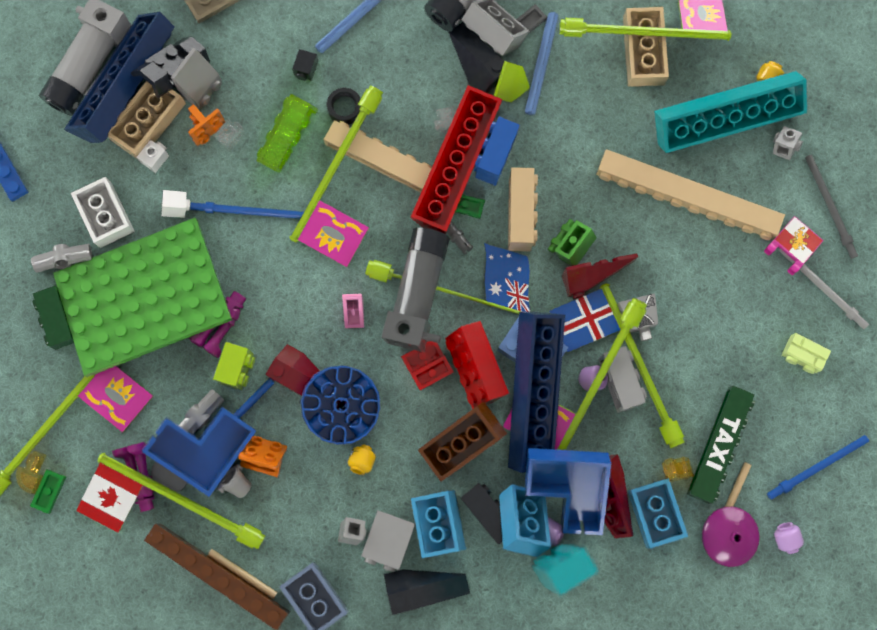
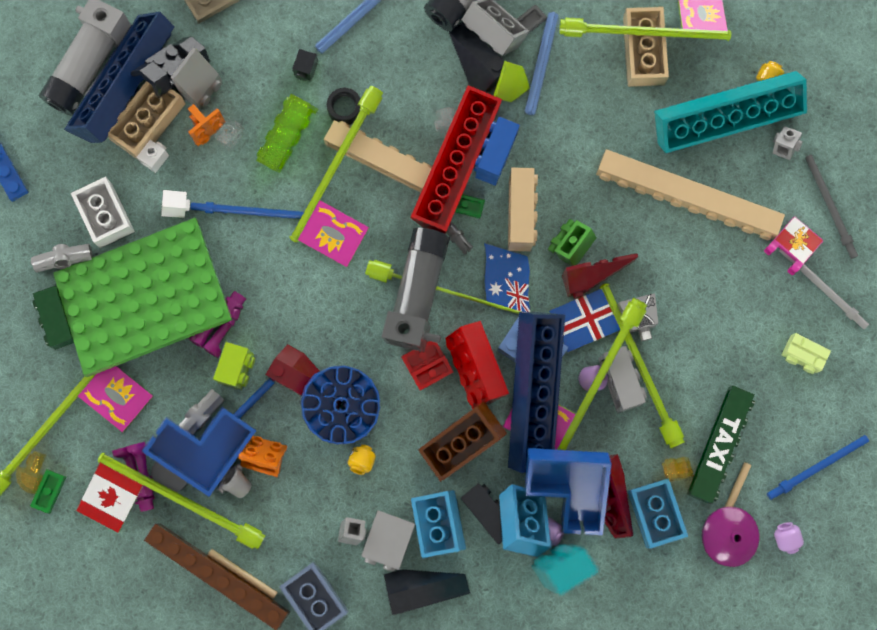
(353, 310): bright pink slope -> none

